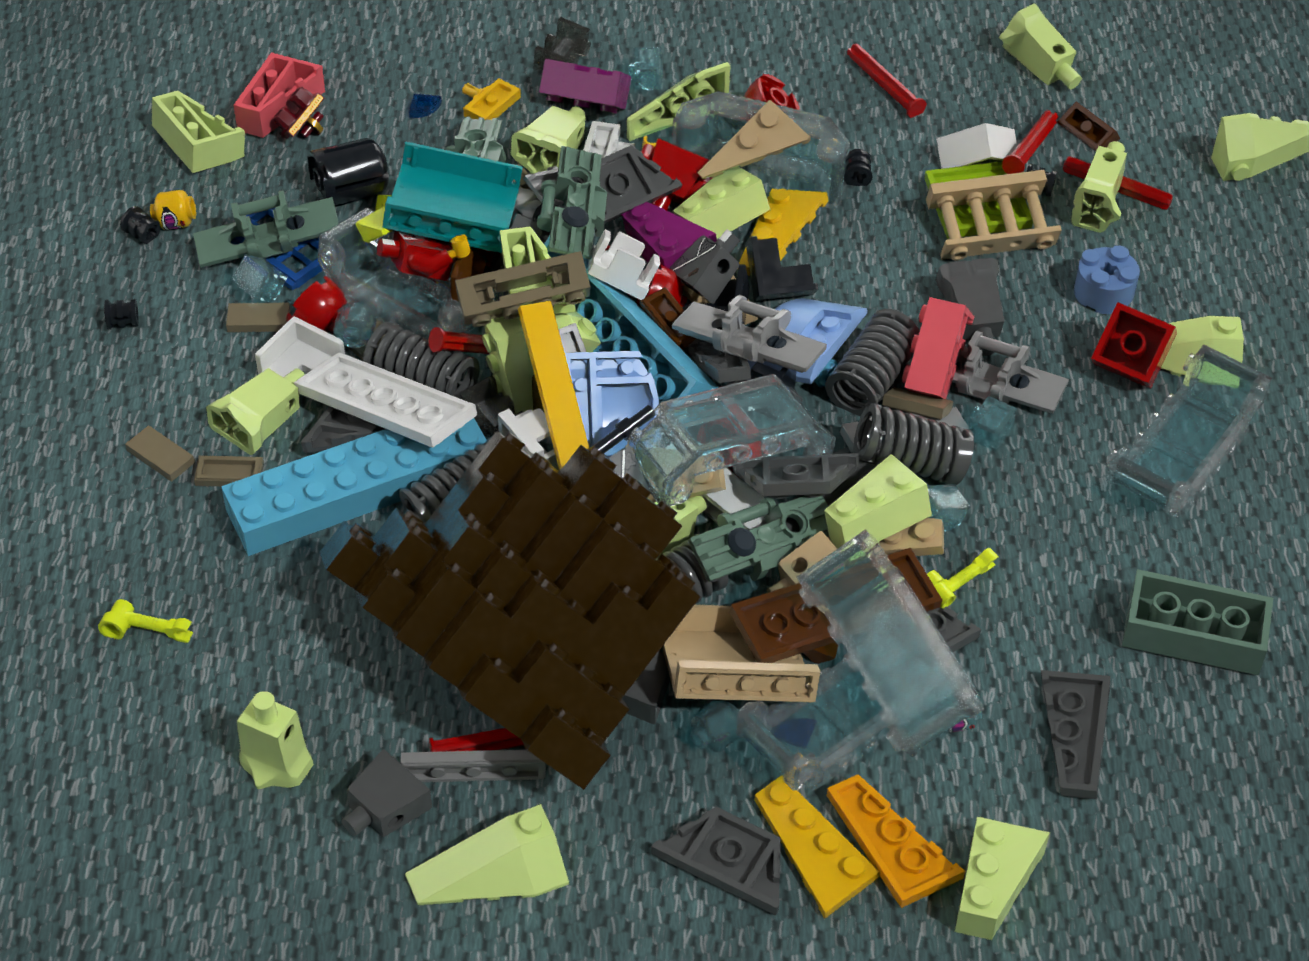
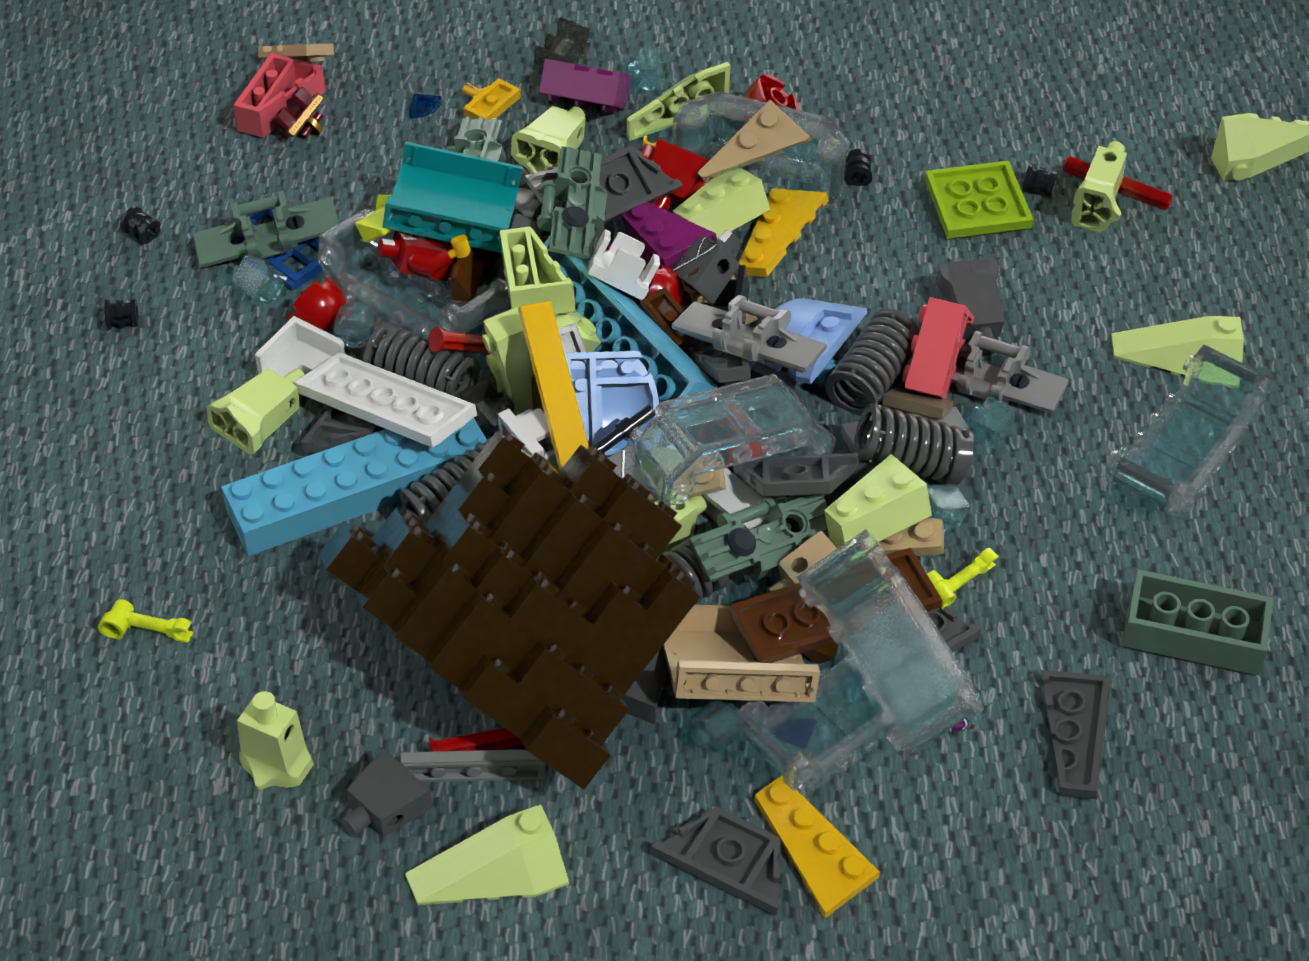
(160, 453): dark tan tile -> none
(173, 209): yellow head -> none
(194, 134): yellowish green wedge -> none
(225, 469): dark tan tile -> none
(256, 317): dark tan tile -> none
(302, 52): none -> tan wing
(349, 170): black cylinder -> none
(477, 296): dark tan brick -> none
(604, 139): white plate -> none
(770, 279): black panel -> none
(905, 859): light orange wing -> none
(913, 105): red axle -> none
(976, 145): white panel -> none
(987, 189): tan fence -> none
(996, 872): yellowish green wedge -> none
(1016, 161): red axle -> none
(1040, 47): yellowish green piece -> none
(1088, 127): reddish brown slope -> none
(1106, 278): medium blue brick -> none
(1134, 345): red brick -> none

